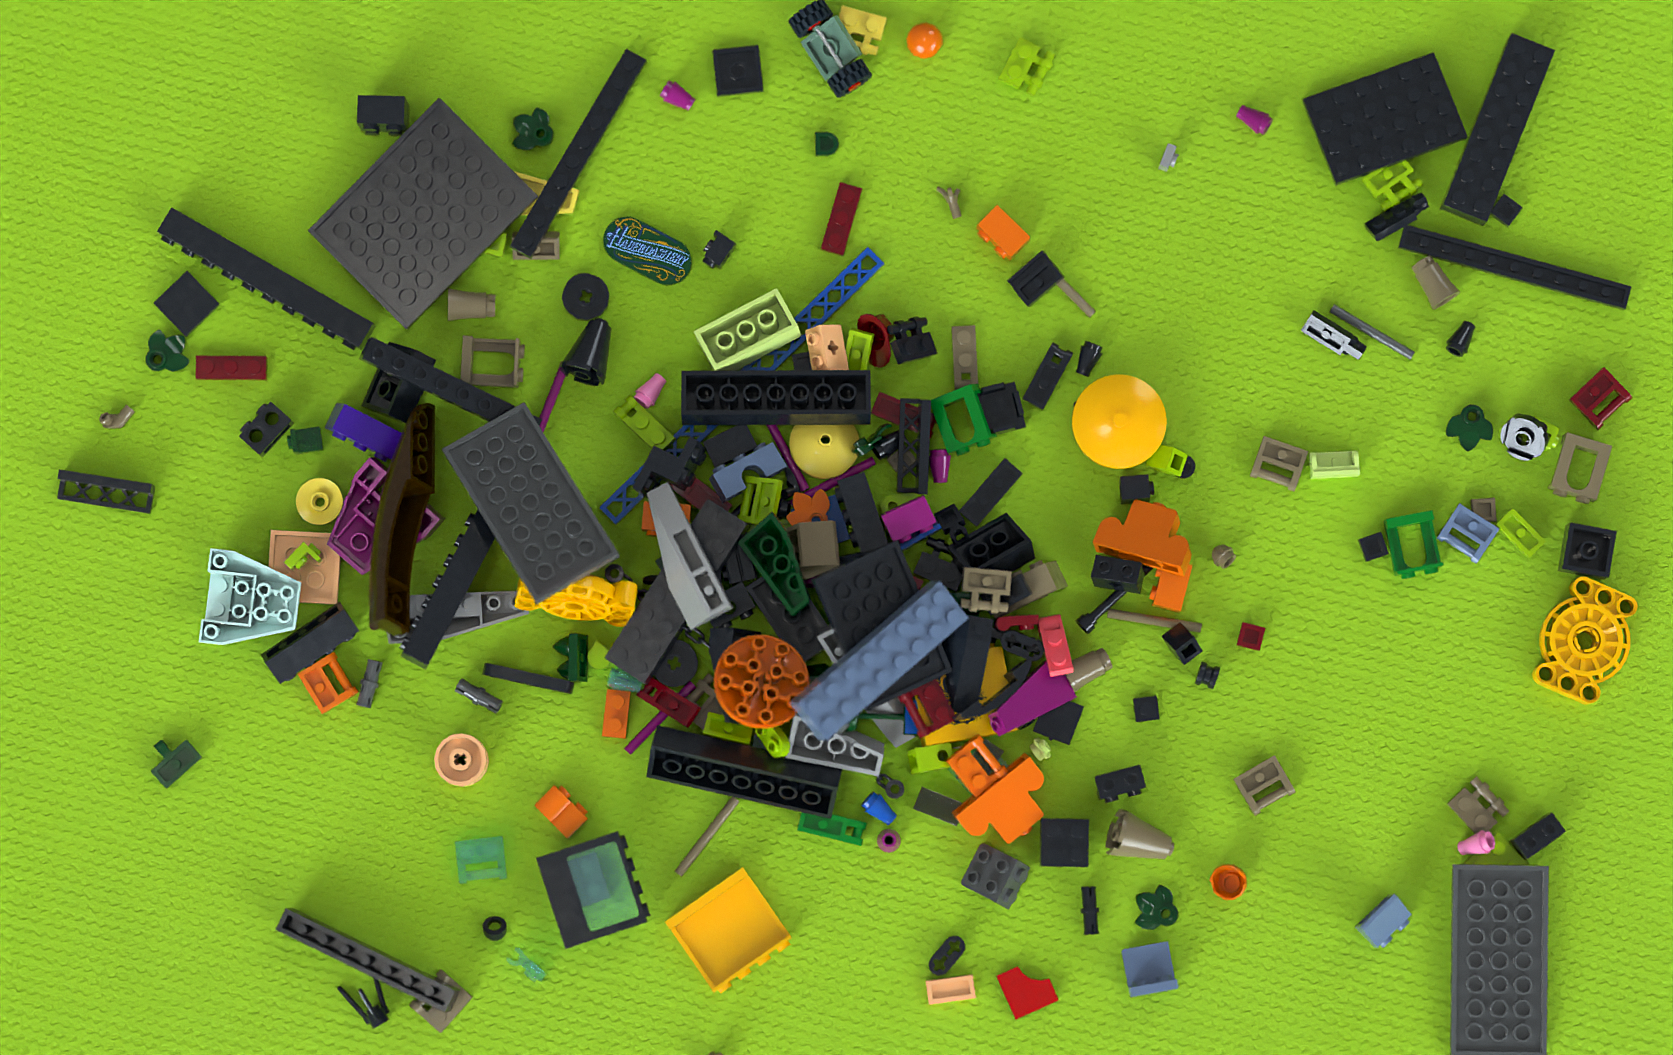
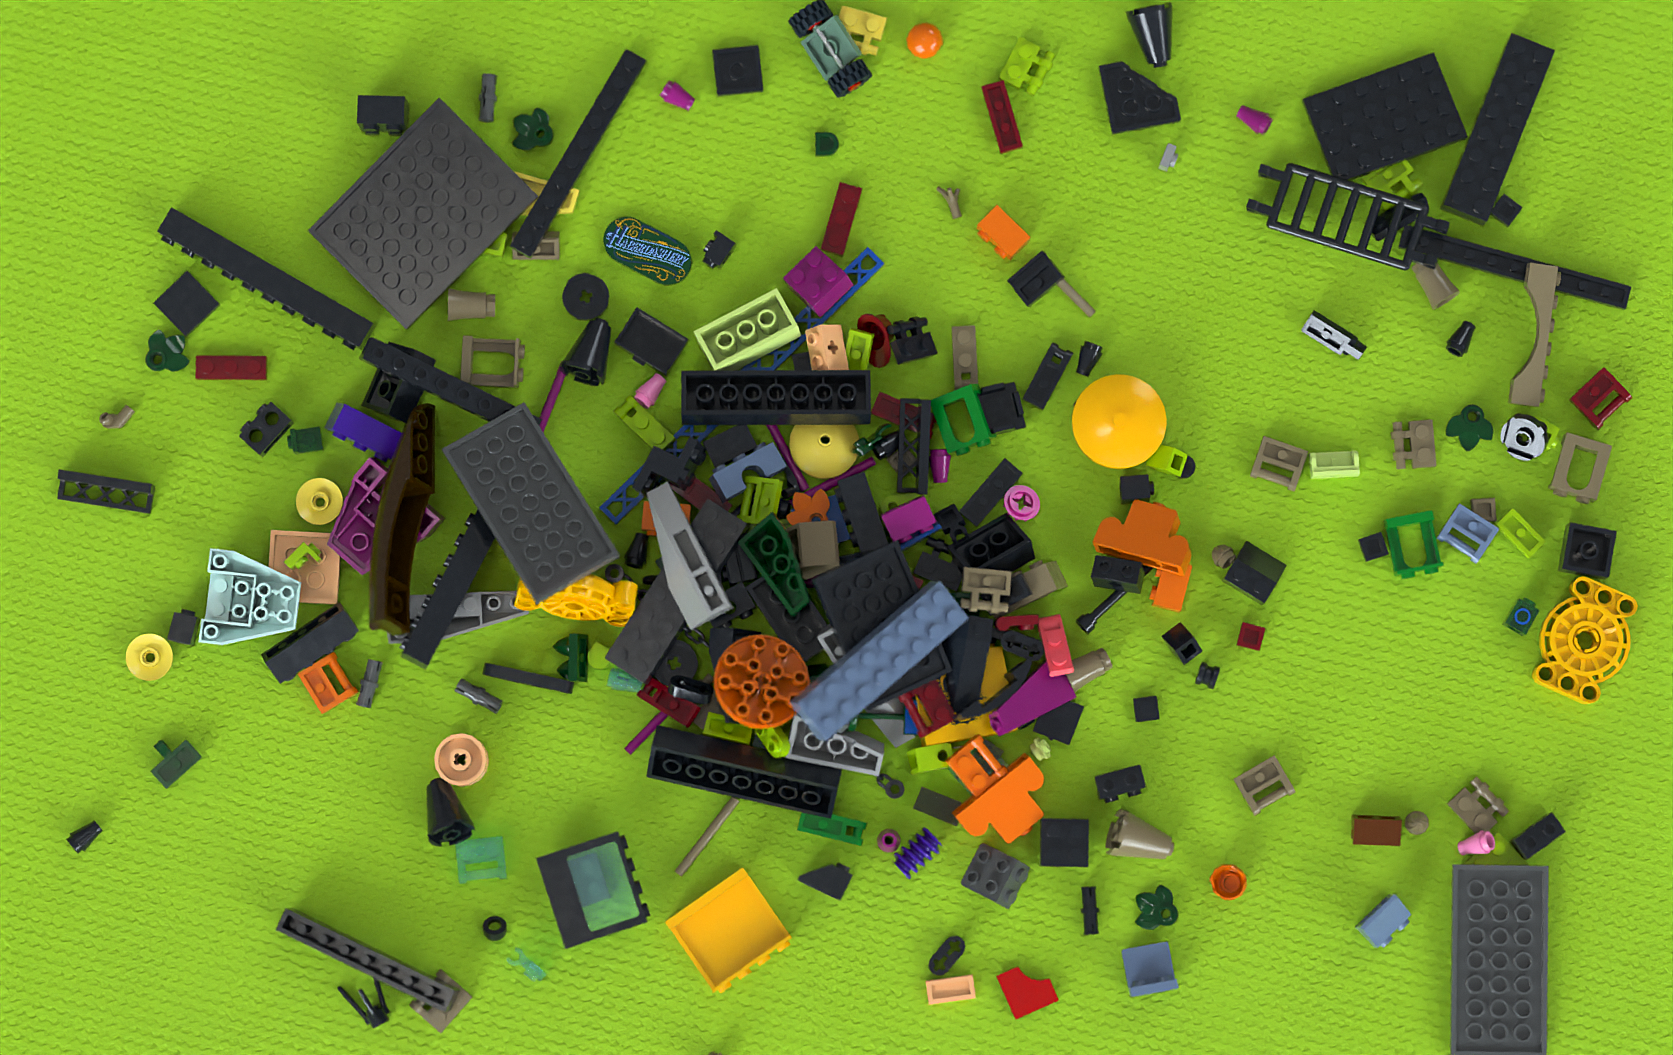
(83, 837): none -> black cone
(137, 657): none -> light yellow dish
(184, 627): none -> black brick
(446, 815): none -> black cone
(487, 98): none -> dark grey pin
(562, 811): orange brick -> none
(616, 714): orange plate -> none
(637, 552): none -> black cone
(651, 342): none -> black container
(690, 689): none -> black beam
(818, 281): none -> magenta brick
(828, 880): none -> black slope
(878, 808): blue cone -> none
(916, 853): none -> dark purple piece
(1001, 117): none -> dark red plate
(1030, 500): none -> dark pink gear
(1135, 100): none -> black plate
(1152, 620): dark tan bar -> none
(1153, 32): none -> black cone
(1254, 573): none -> black slope
(1338, 243): none -> black bar
(1371, 331): dark grey bar -> none
(1376, 830): none -> reddish brown hinge
(1416, 822): none -> dark tan plate
(1421, 444): none -> dark tan plate
(1521, 616): none -> clear green brick
(1540, 286): none -> dark tan arch

